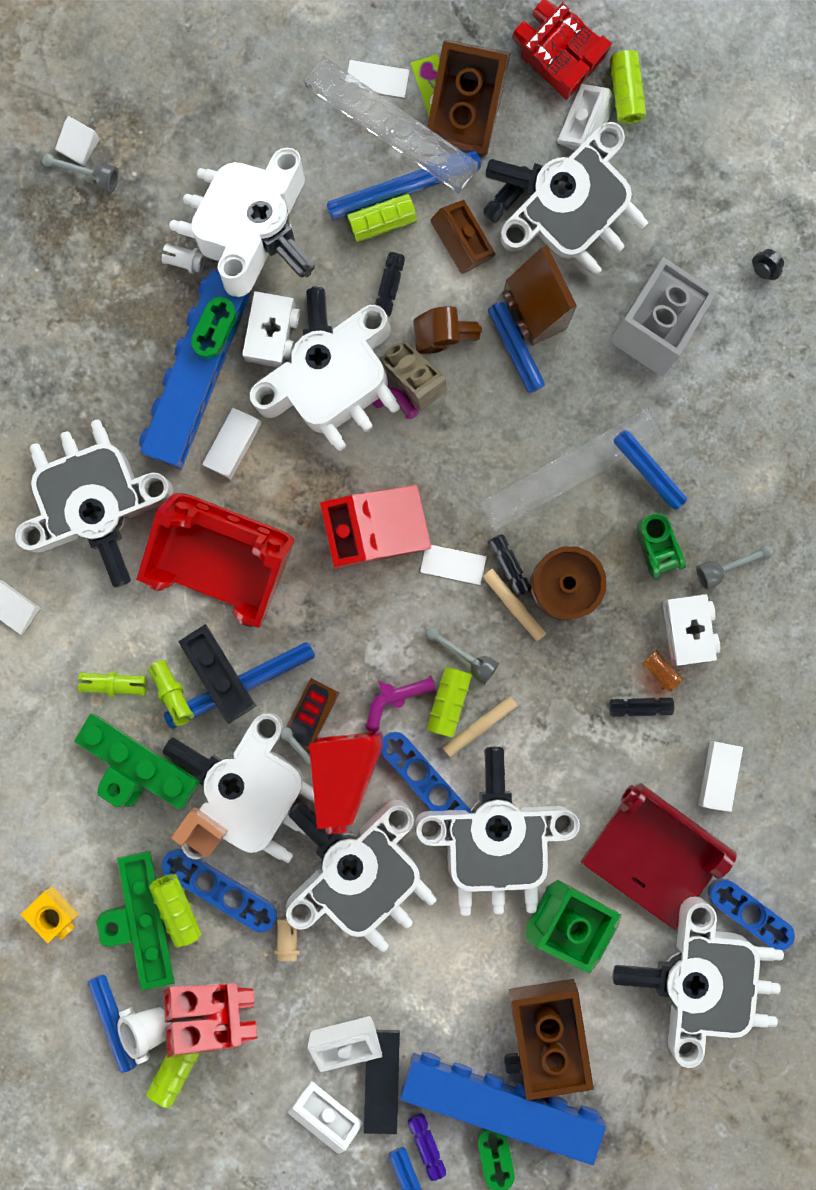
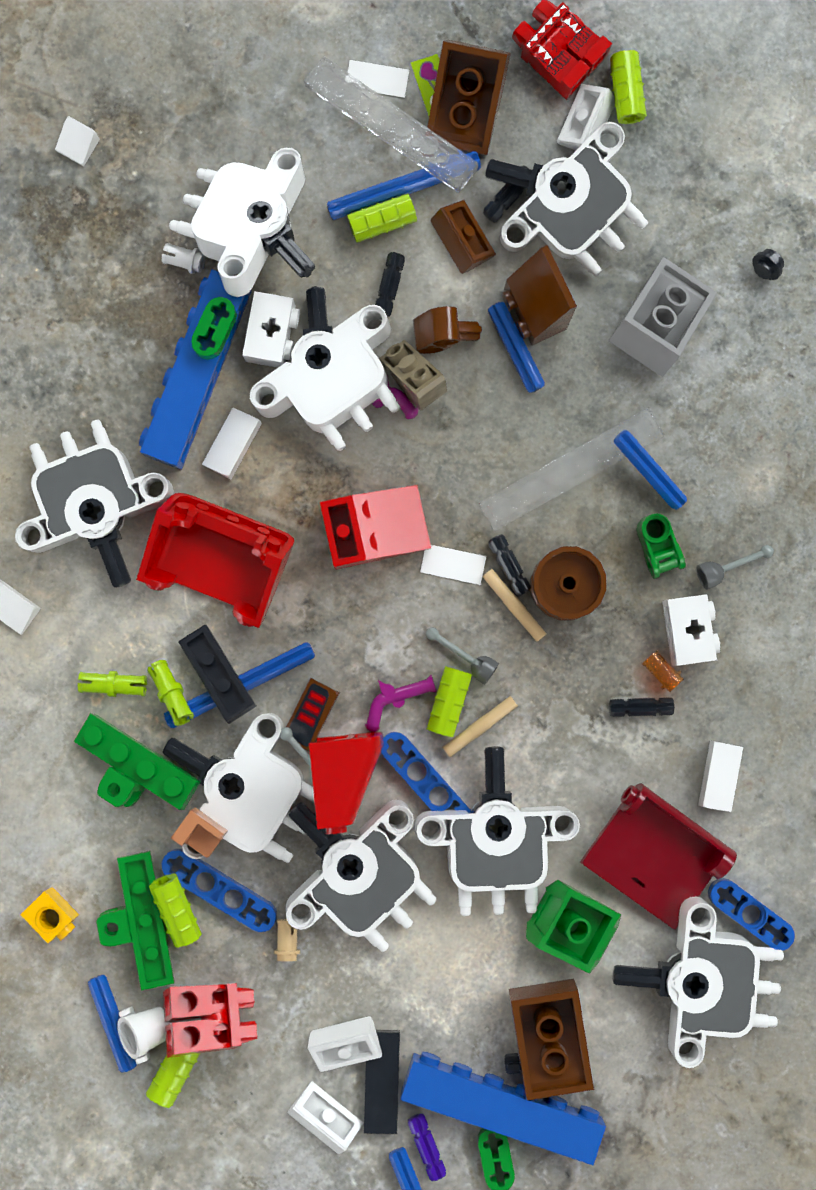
(103, 176): hinge -> none

